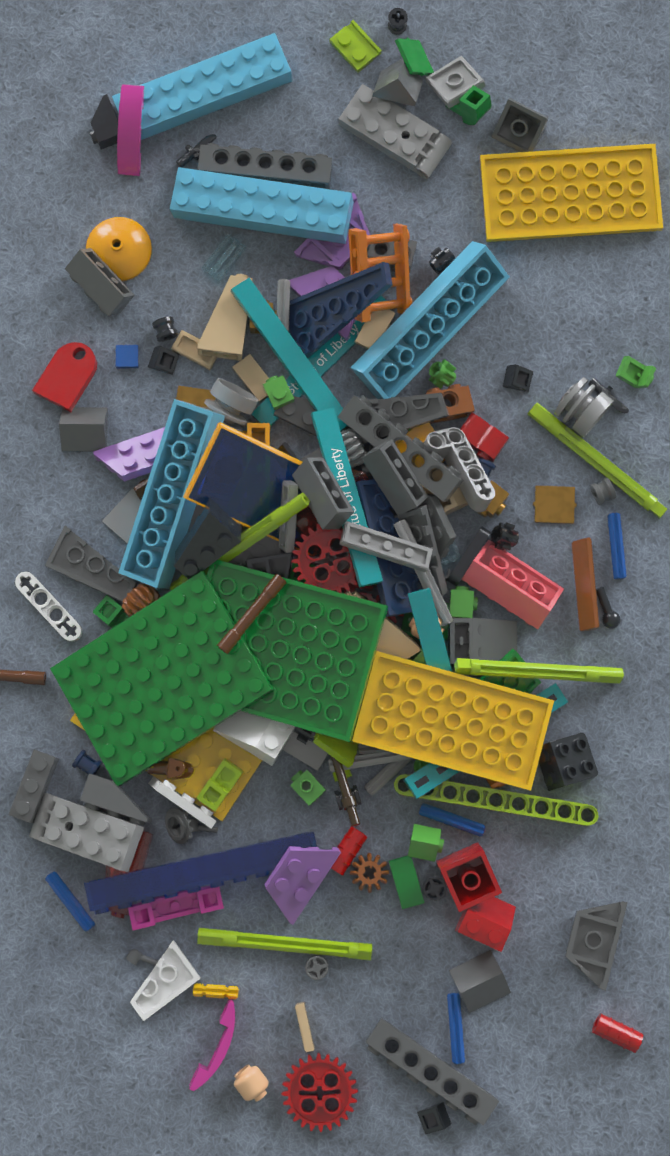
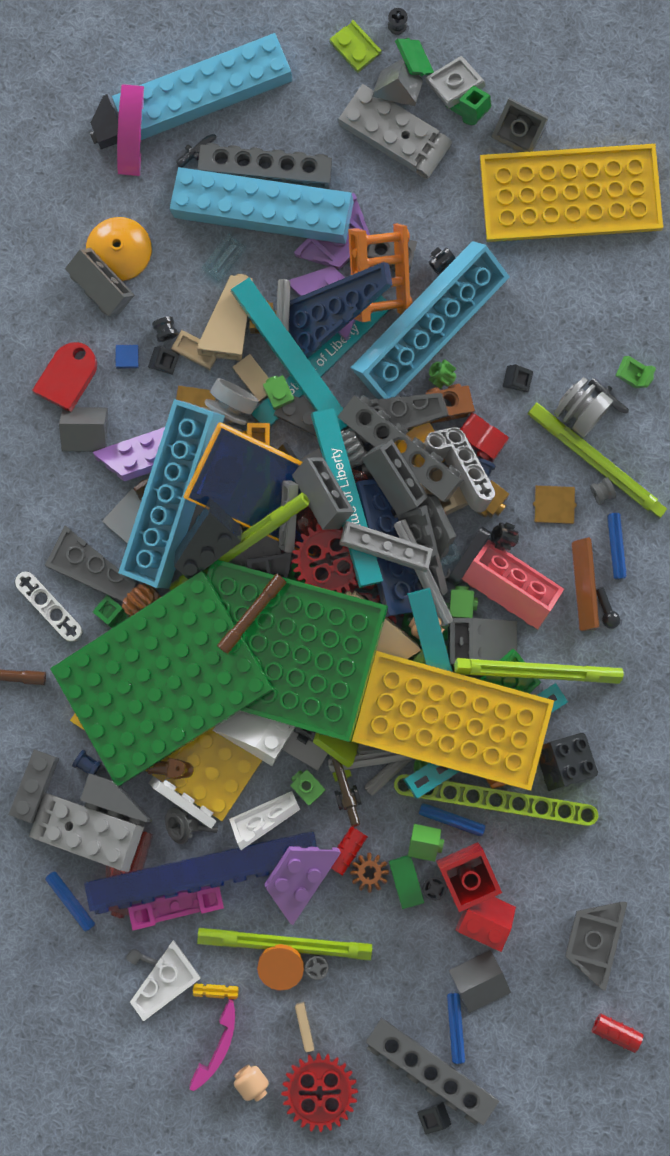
(220, 784): lime slope -> none
(263, 818): none -> white wing
(280, 967): none -> orange tile
(375, 328): tan tile -> none

